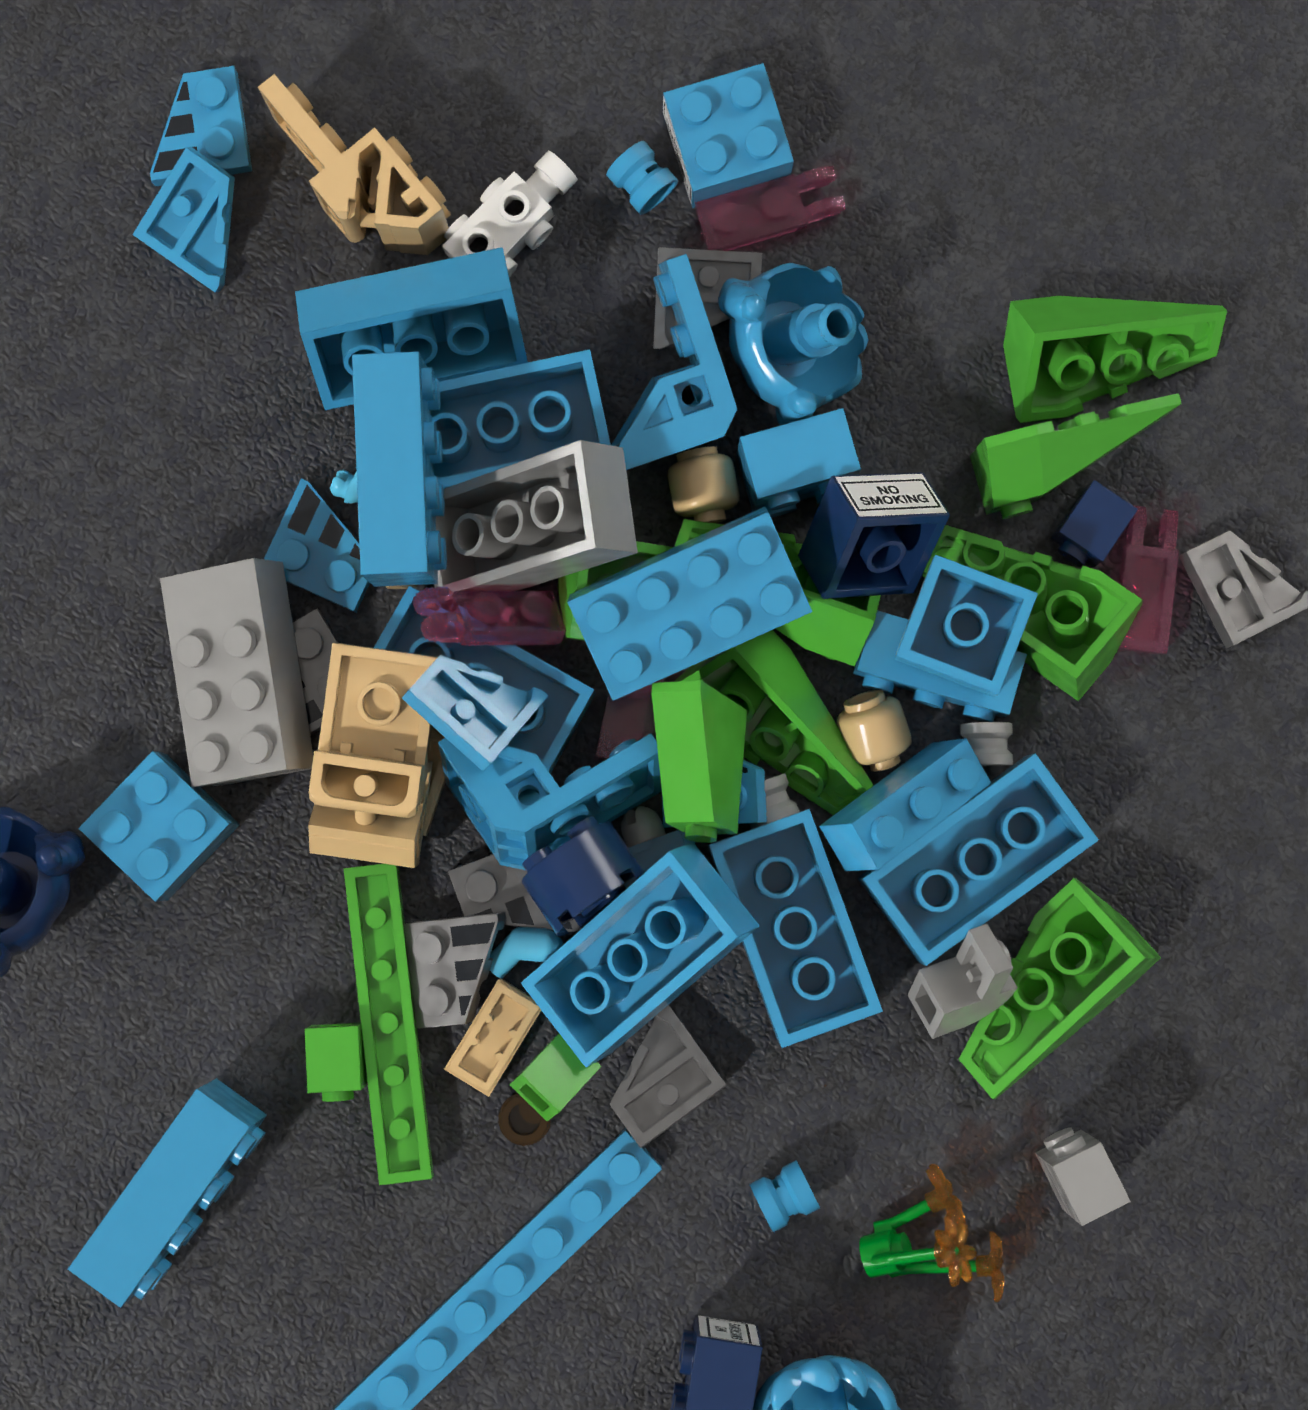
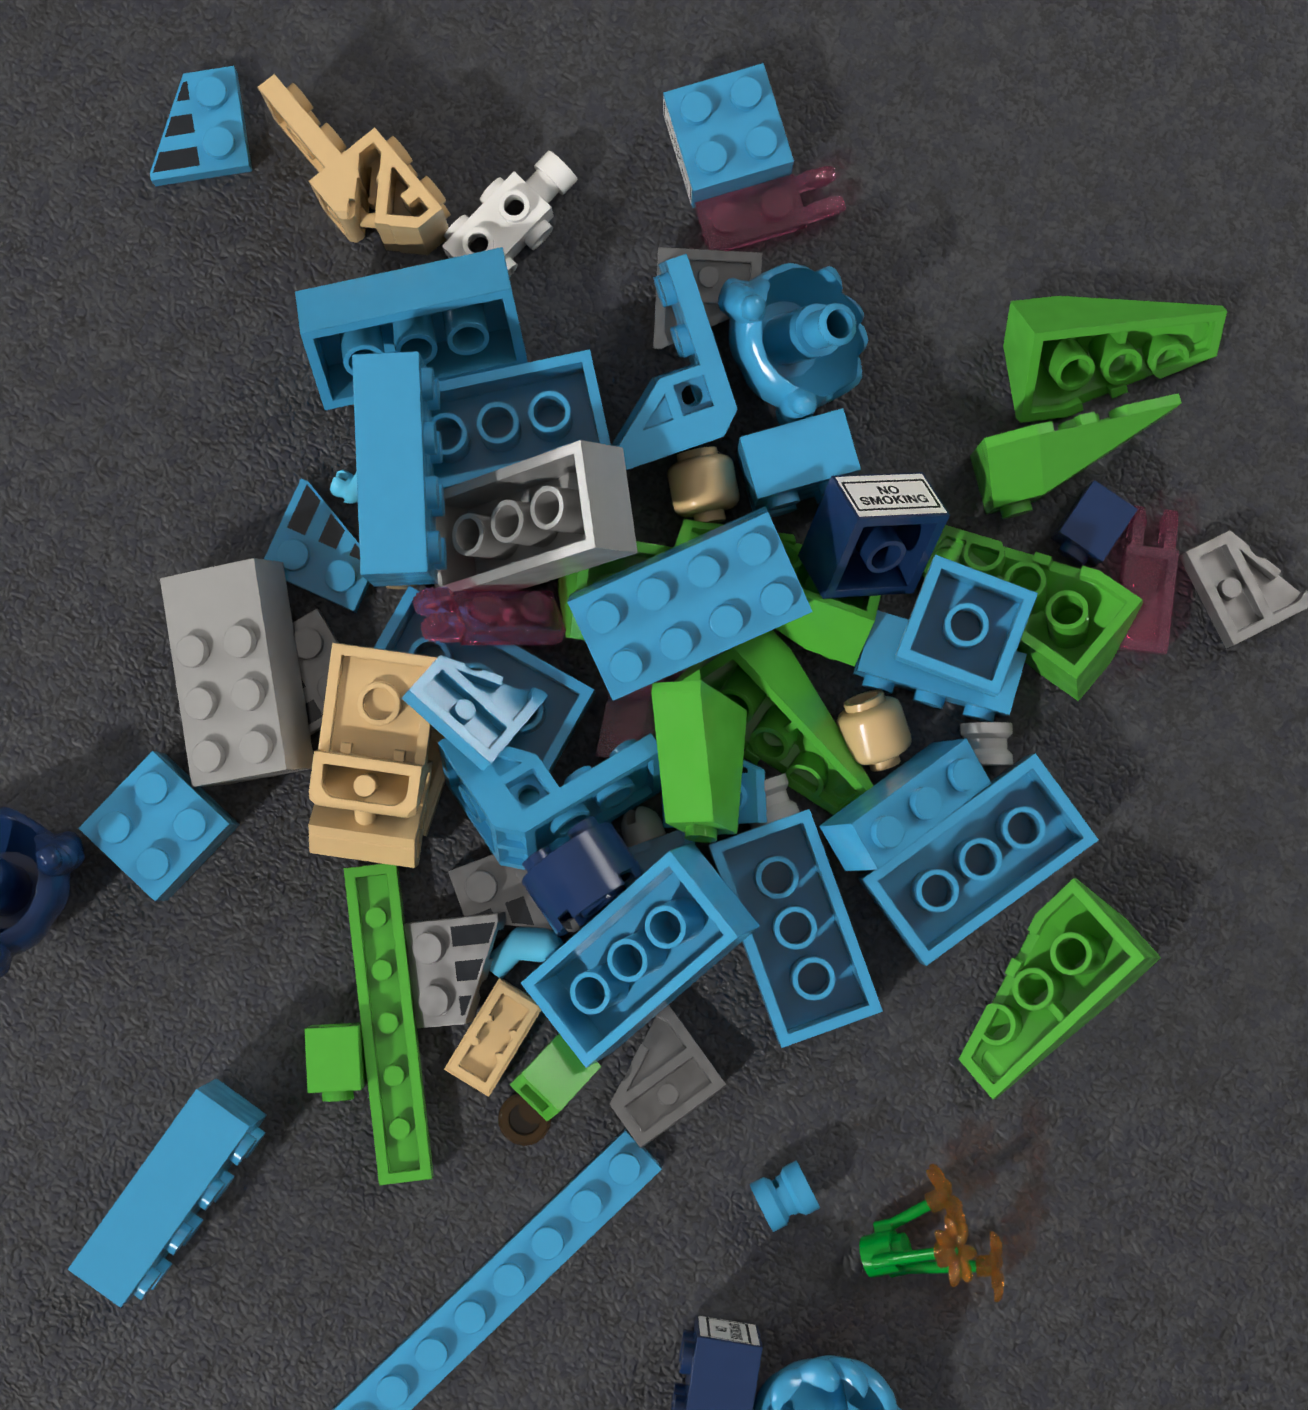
(192, 218): dark azure wing -> none
(642, 177): dark azure wheel -> none
(965, 986): light grey brick -> none
(1081, 1175): light grey brick -> none

